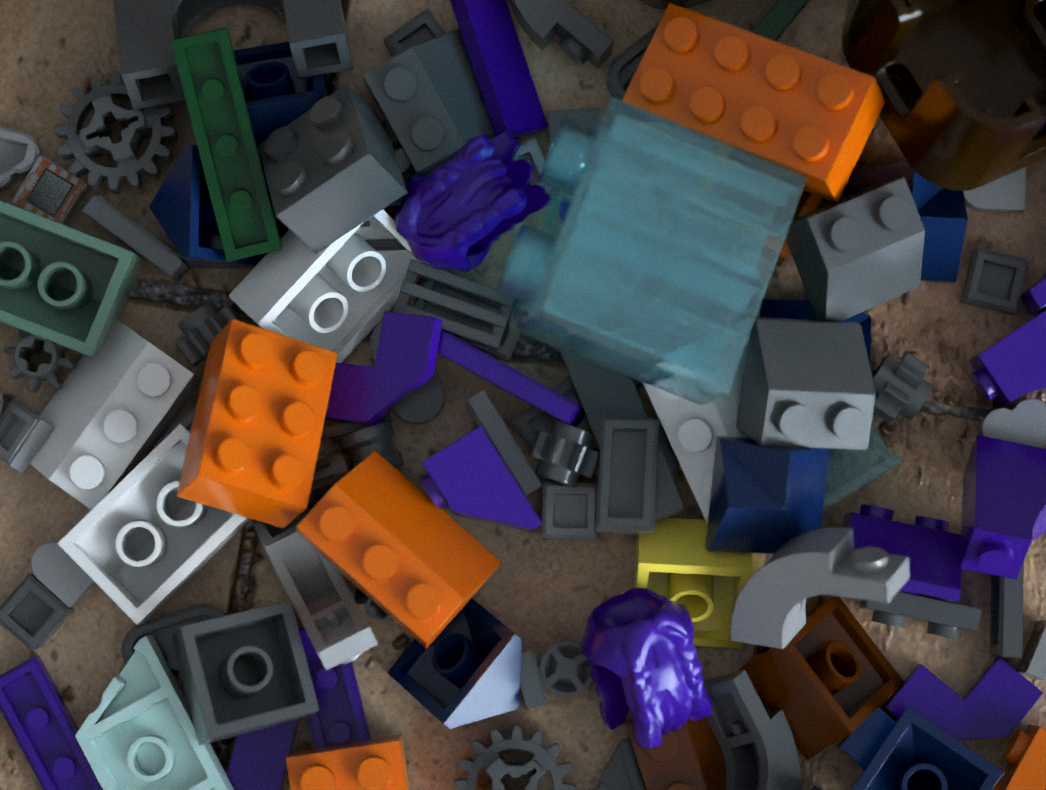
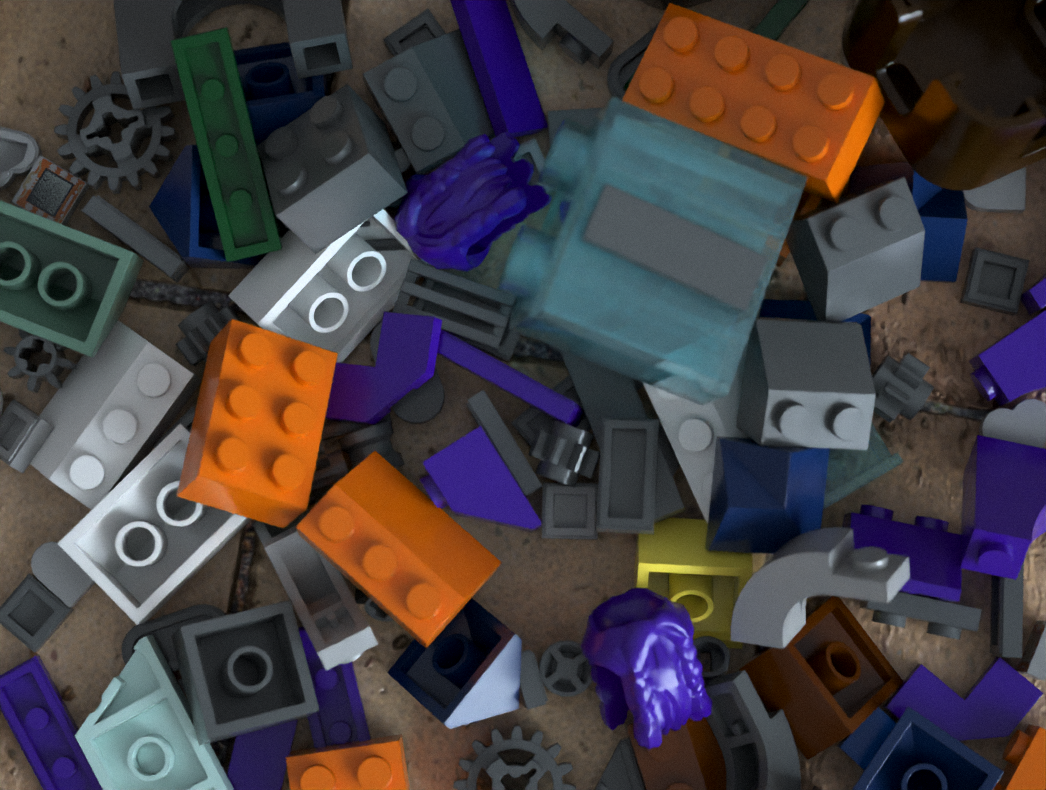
(674, 248): none -> dark grey tile
(718, 655): none -> dark grey hinge

